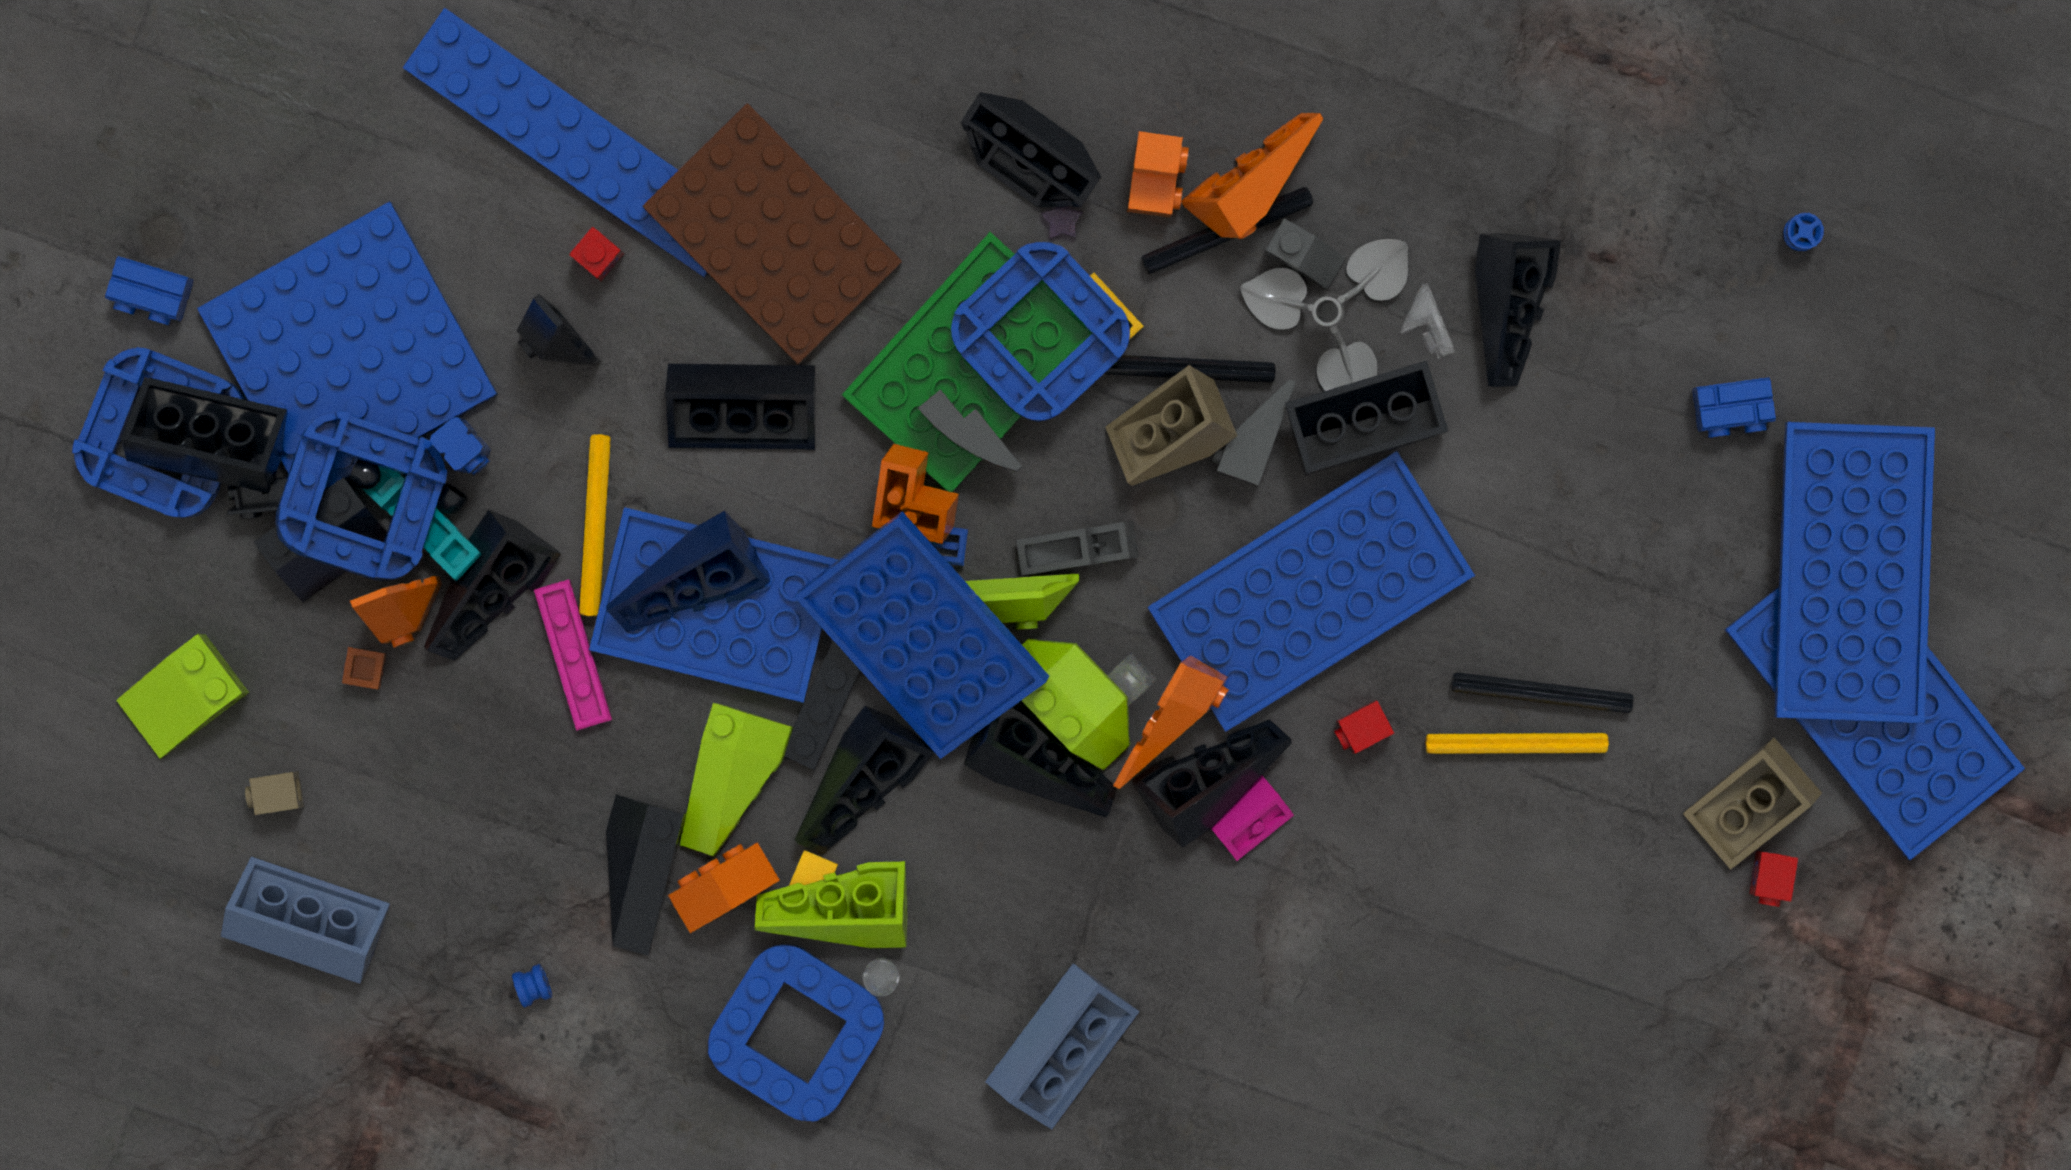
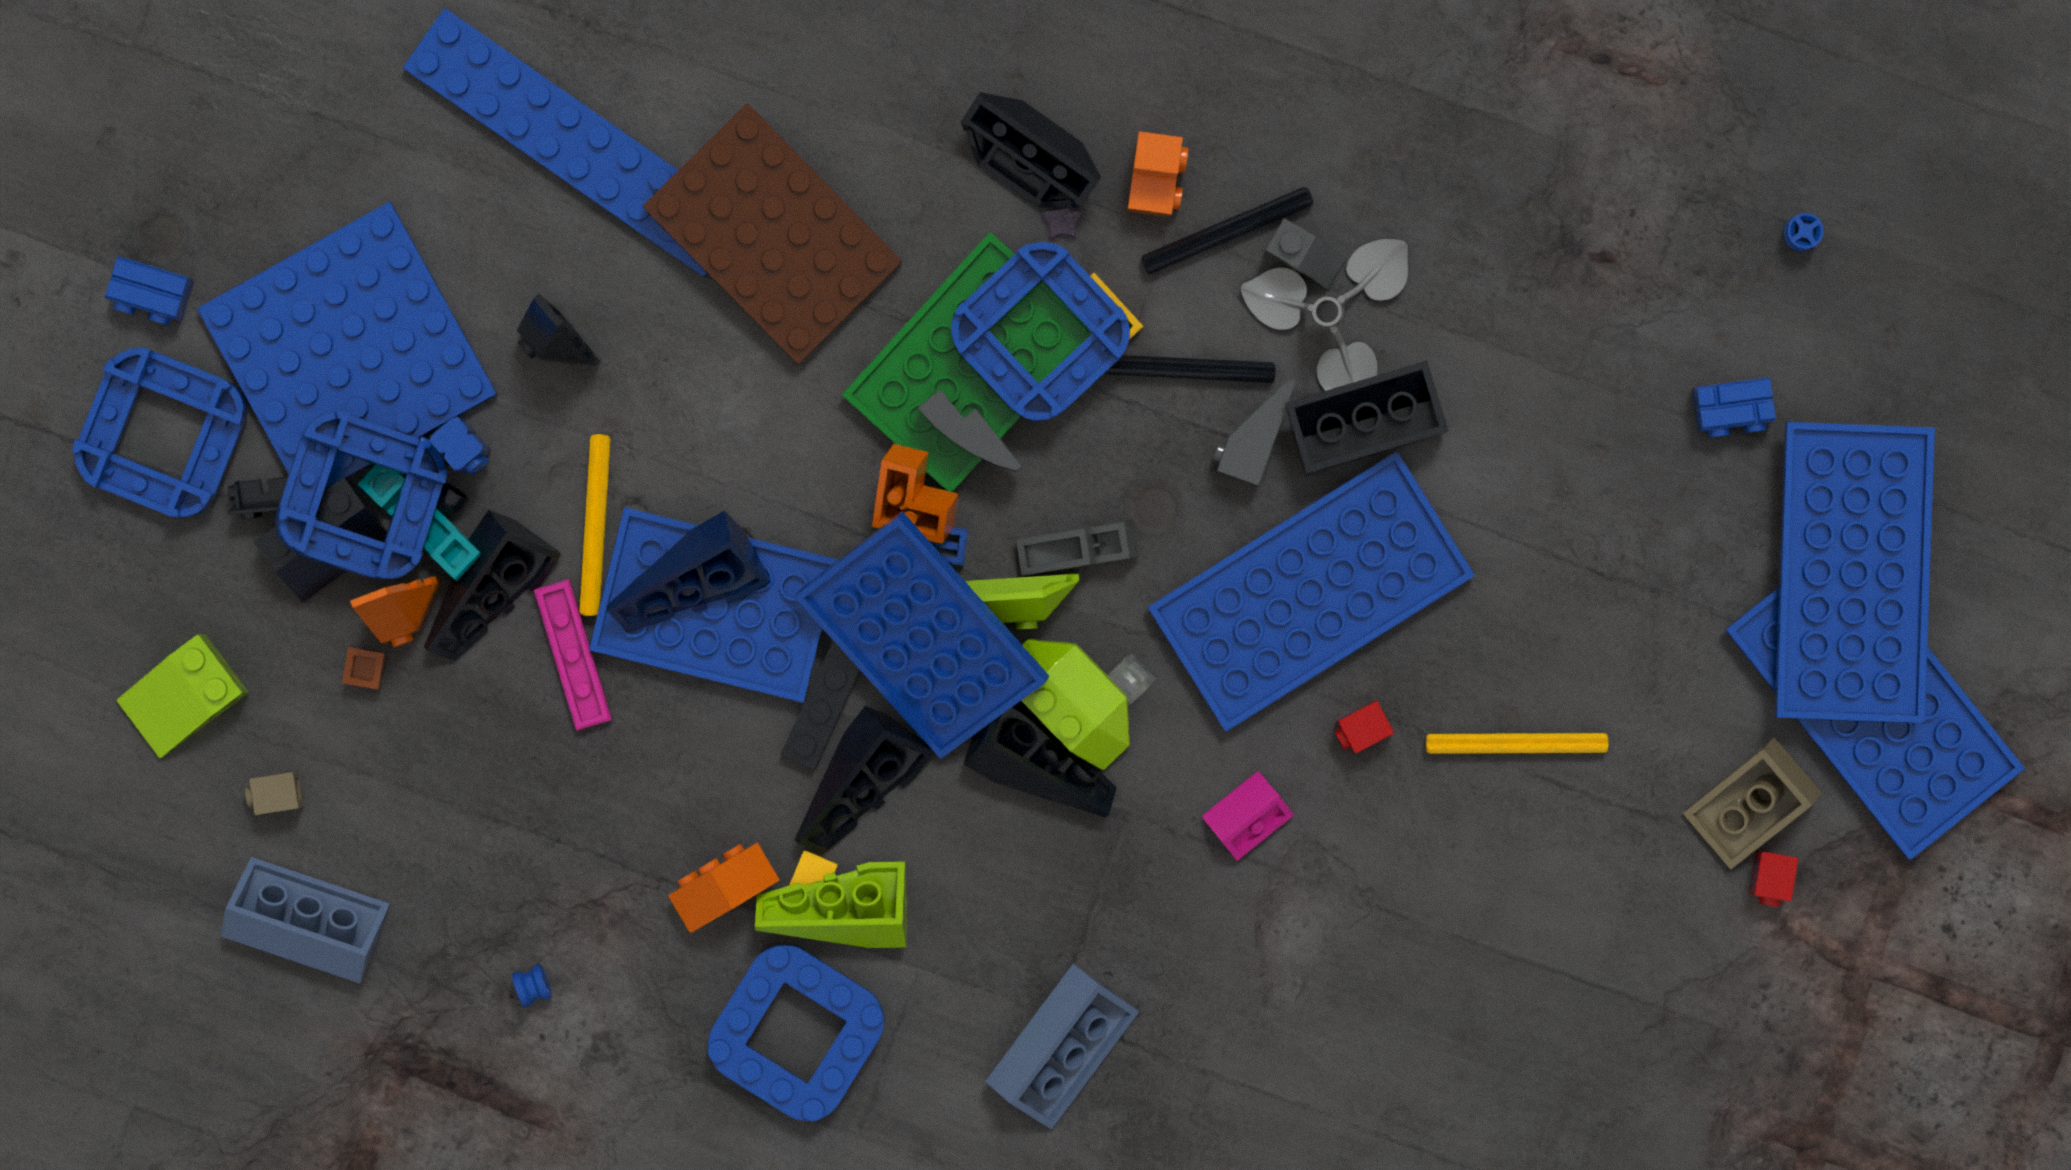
(205, 435): black slope -> none
(365, 475): black hinge -> none
(596, 254): red brick -> none
(640, 862): black wedge -> none
(731, 768): lime wedge -> none
(741, 406): black slope -> none
(884, 980): clear wheel -> none
(1171, 427): dark tan slope -> none
(1184, 702): orange wedge -> none
(1200, 788): black wedge -> none
(1246, 193): orange wedge -> none
(1425, 312): clear slope -> none
(1510, 288): black wedge -> none
(1542, 692): black axle -> none

